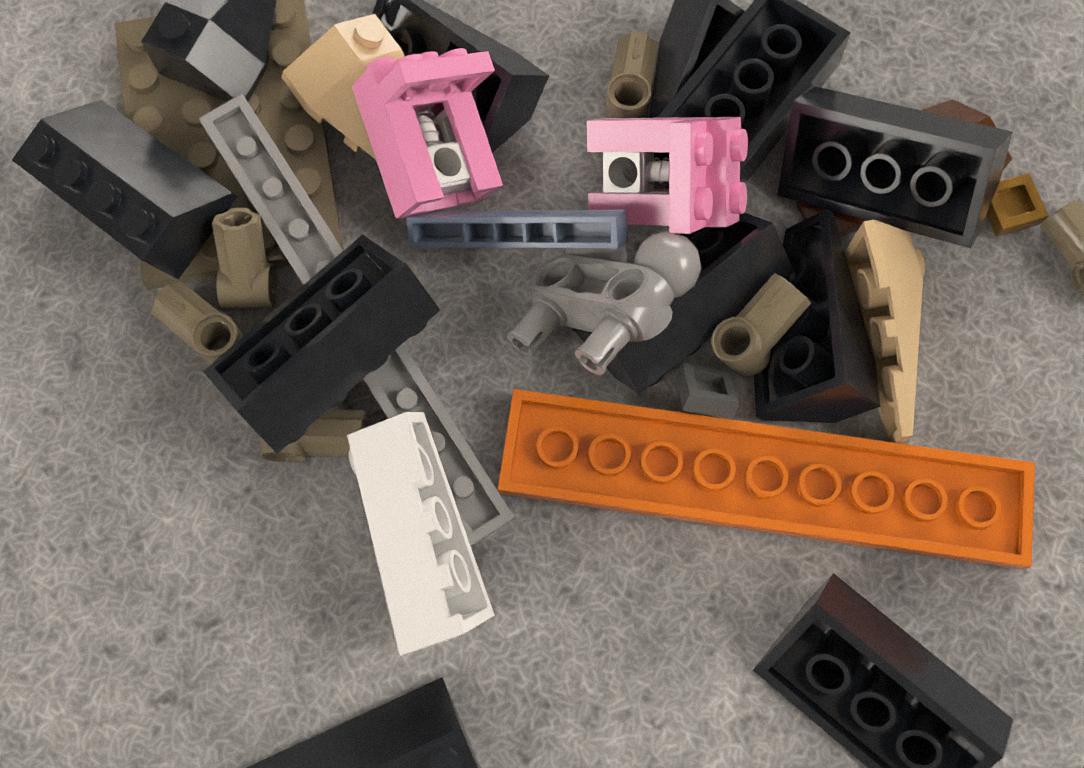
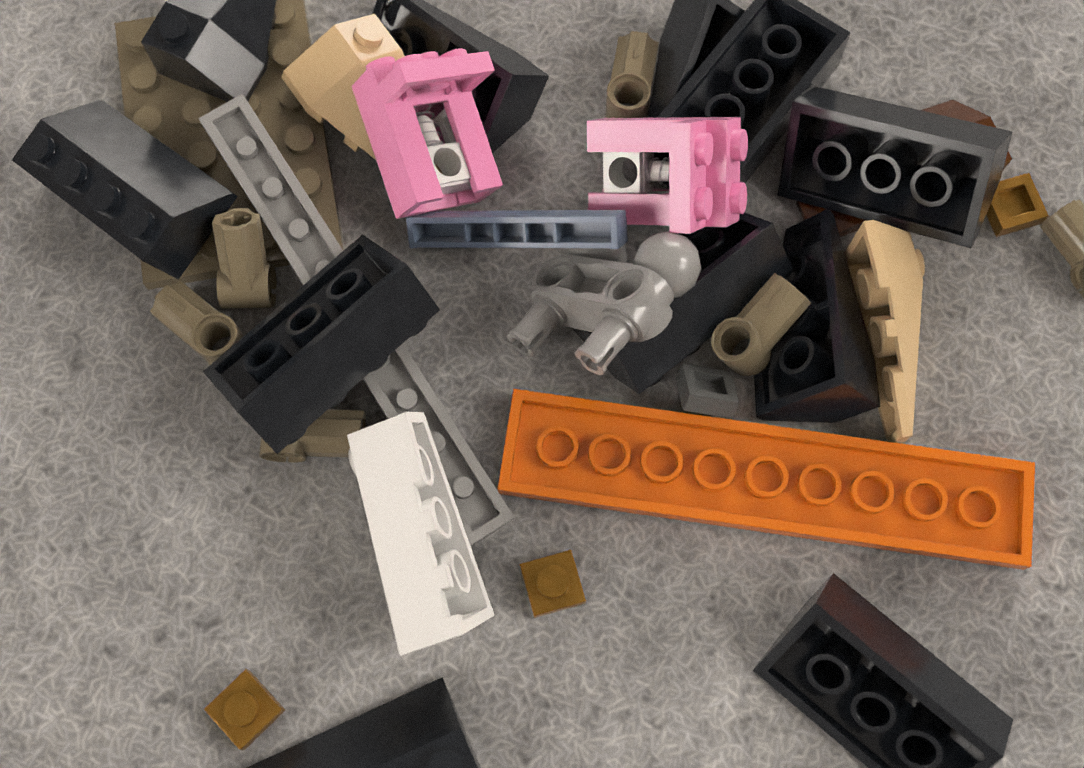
(244, 709): none -> pearl gold plate
(552, 583): none -> pearl gold plate

